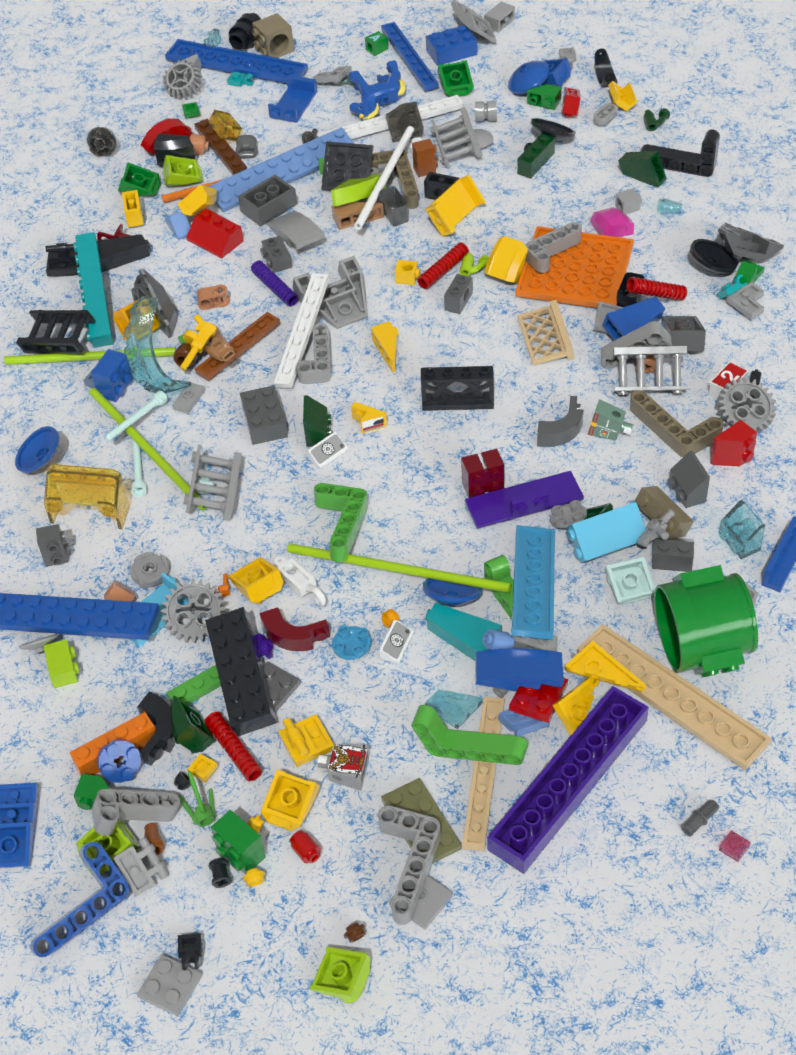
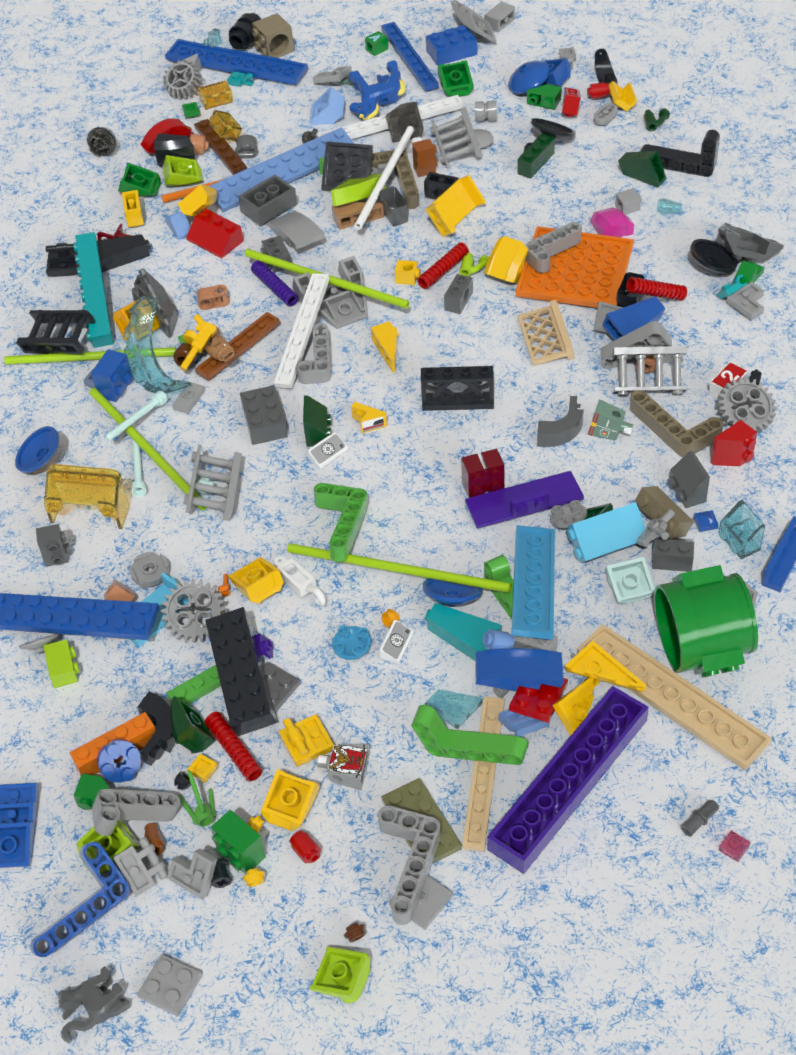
(96, 1003): none -> dark grey animal
(189, 949): black plate -> none
(194, 877): none -> light grey plate
(215, 95): none -> clear yellow brick
(289, 636): dark red arch -> none
(294, 100): blue panel -> none
(327, 108): none -> light blue slope
(333, 280): none -> lime piece
(598, 90): none -> red brick
(685, 332): dark grey slope -> none
(705, 521): none -> blue tile

